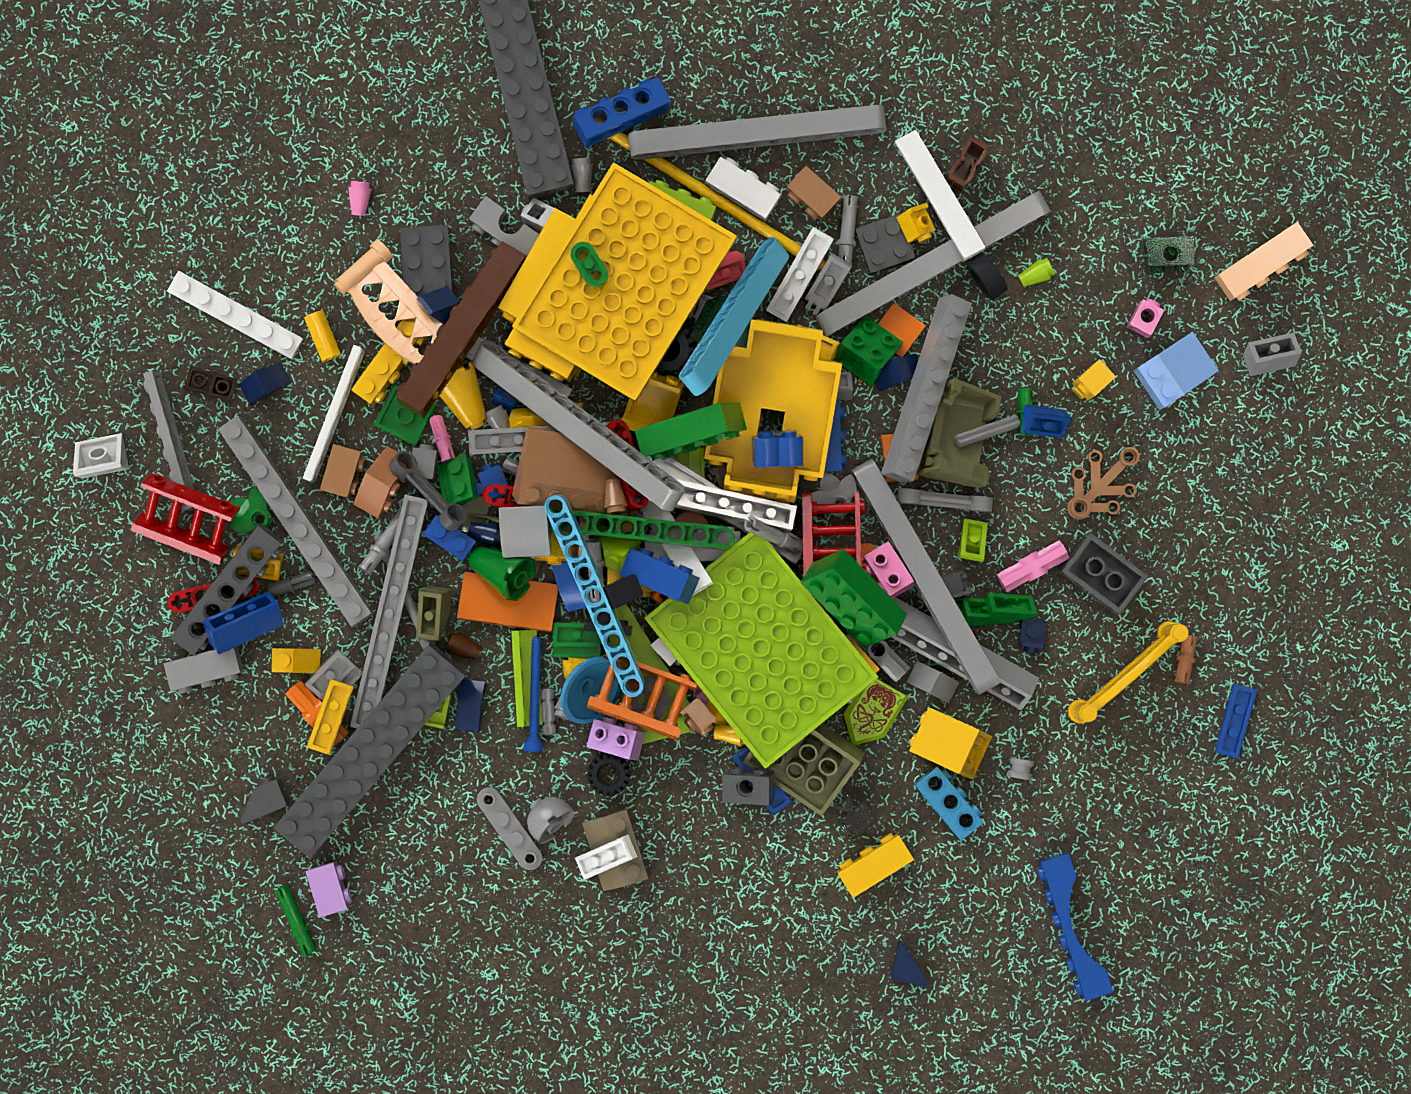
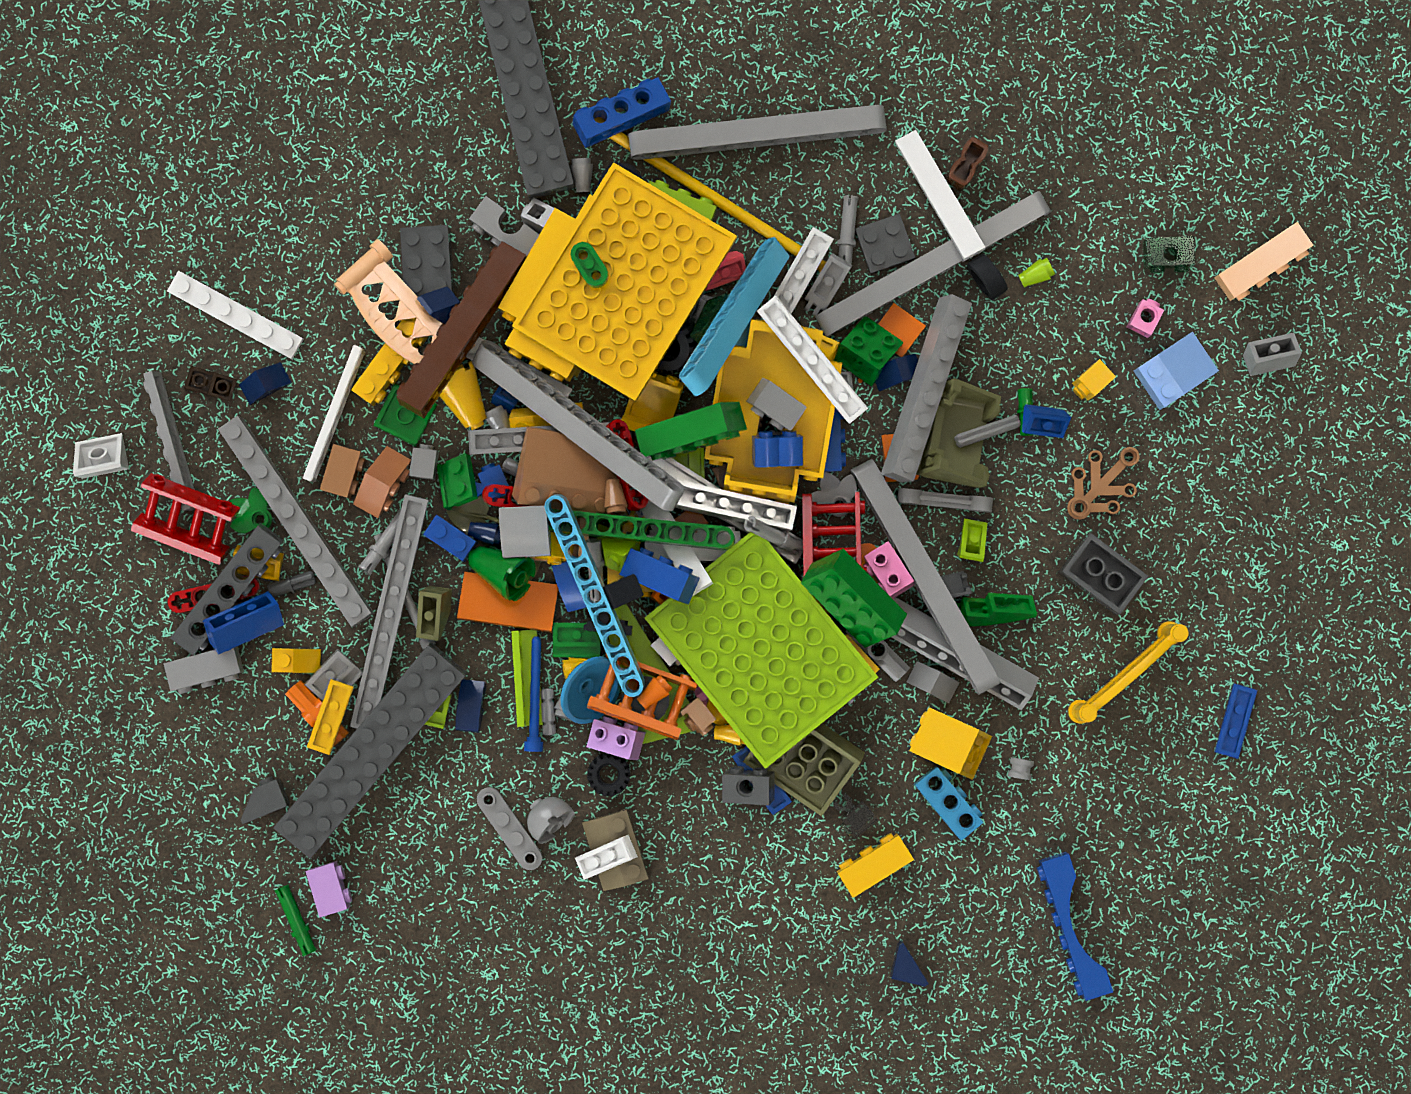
(322, 336): yellow axle -> none
(359, 197): bright pink cone -> none
(428, 490): dark grey piece -> none
(442, 438): bright pink axle -> none
(463, 646): reddish brown cone -> none
(654, 692): none -> orange cone
(743, 188): white brick -> none
(776, 404): none -> light grey brick
(812, 194): medium nougat brick -> none
(812, 359): none -> white tile
(873, 712): lime tile -> none
(916, 223): yellow brick -> none
(1032, 566): bright pink piece -> none
(1032, 635): dark blue bracket -> none
(1186, 660): nougat pin -> none

